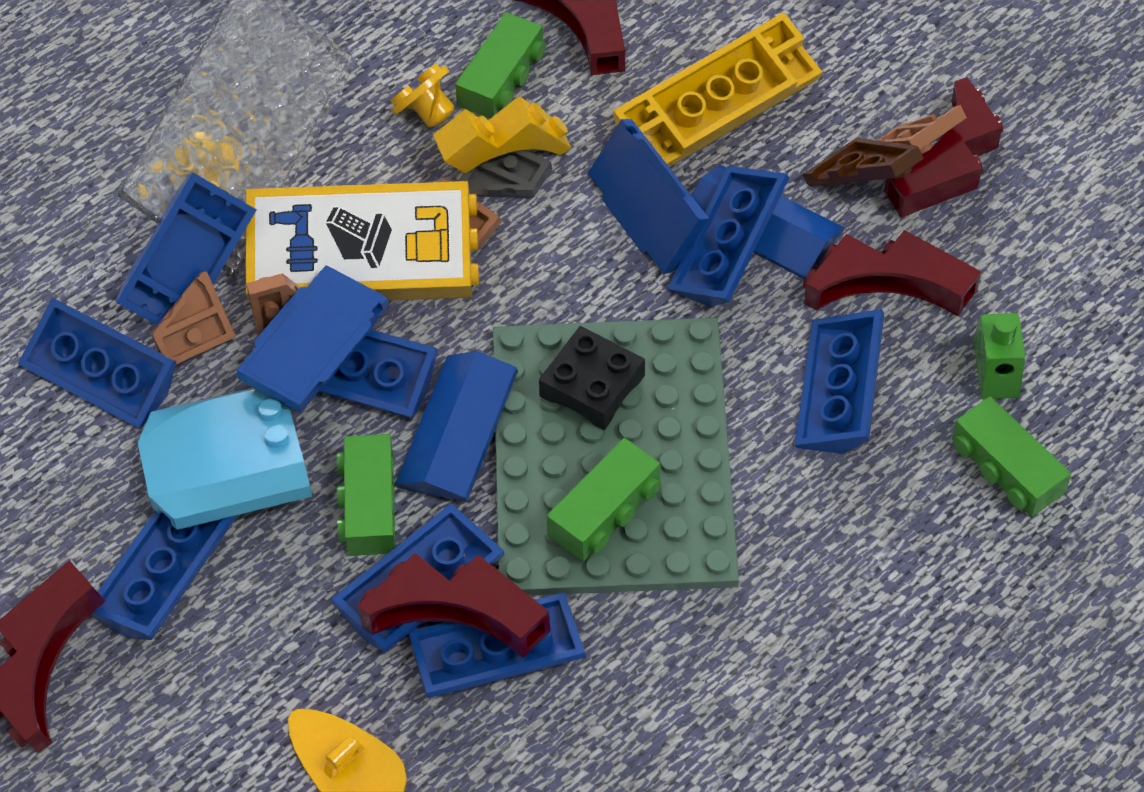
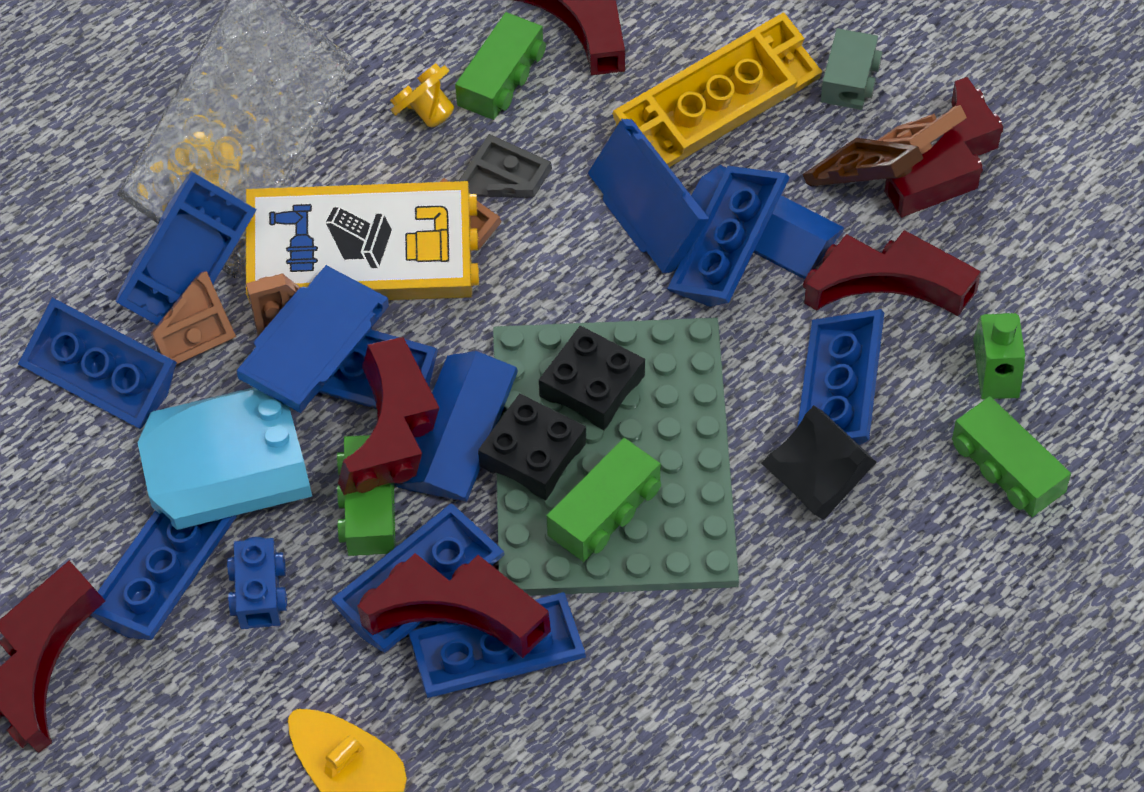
(256, 578): none -> blue brick
(403, 412): none -> dark red arch
(518, 126): yellow arch -> none
(532, 445): none -> black brick
(819, 463): none -> black brick
(850, 68): none -> sand green brick

